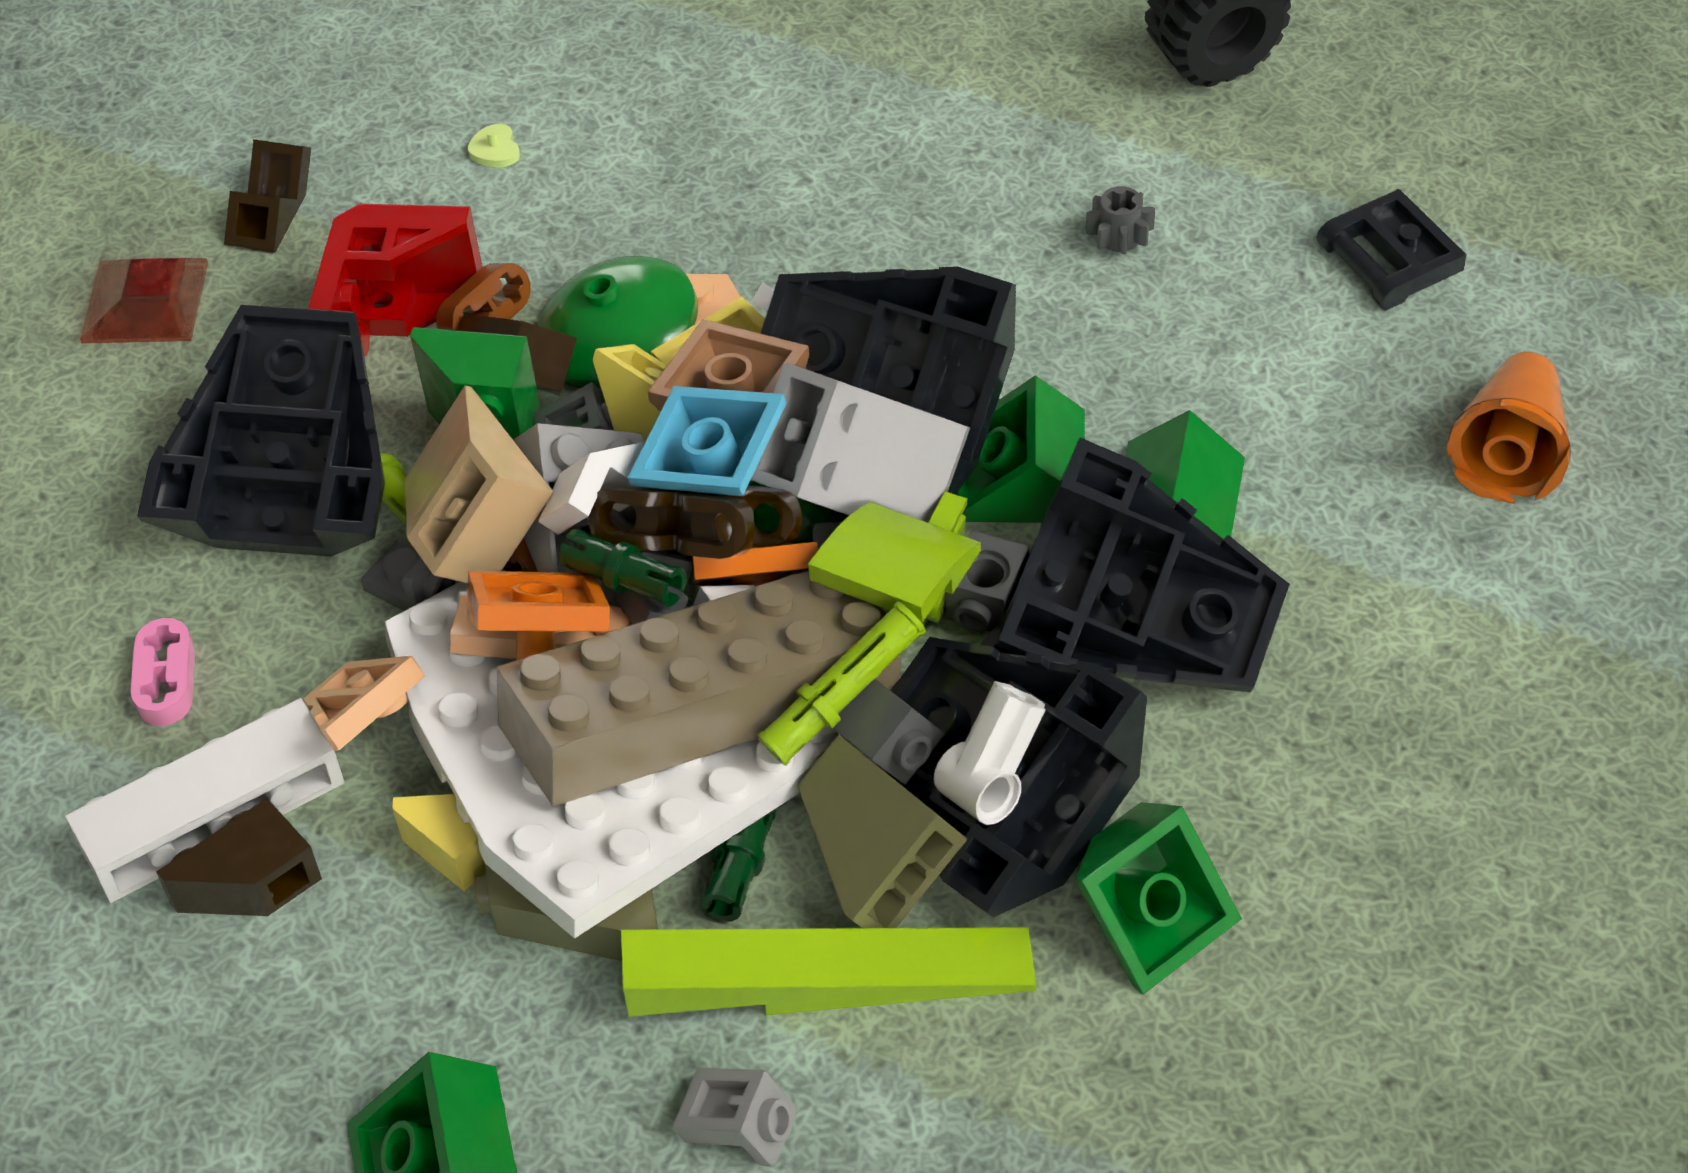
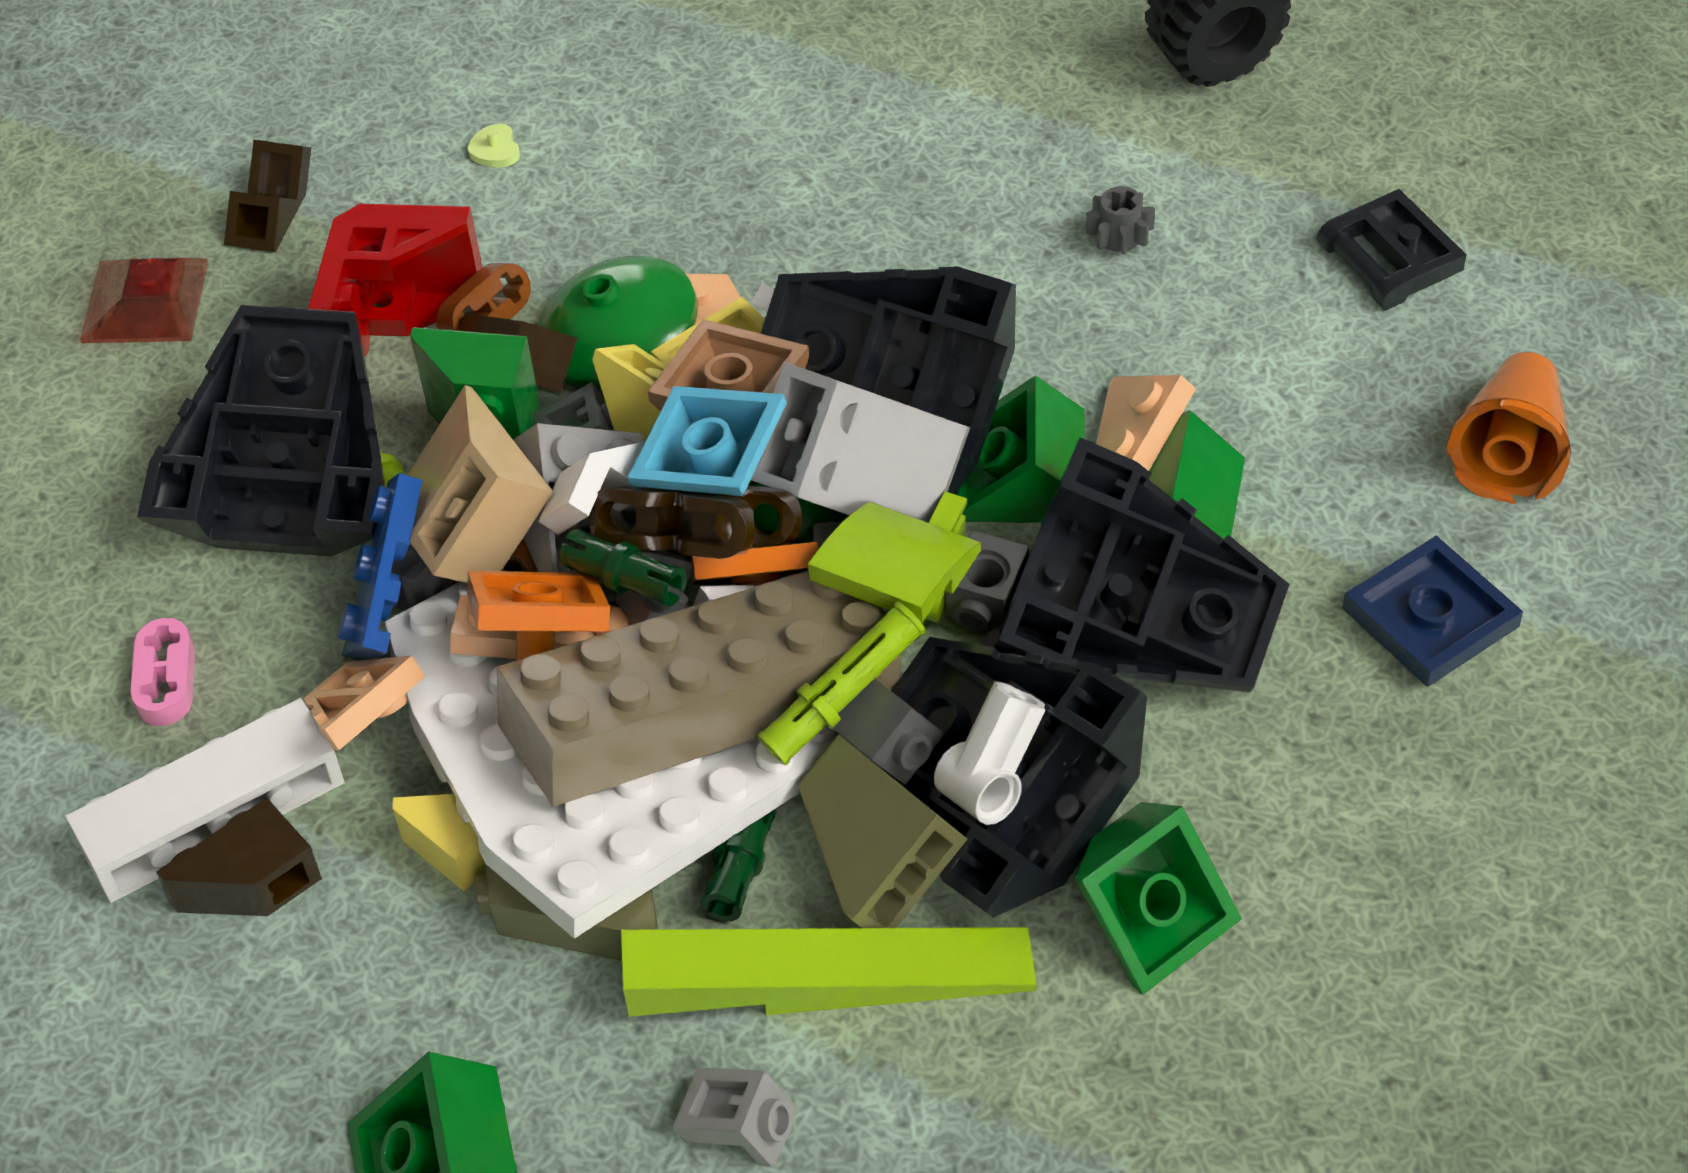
(379, 590): none -> blue wing
(1142, 414): none -> light nougat wing
(1432, 610): none -> dark blue plate

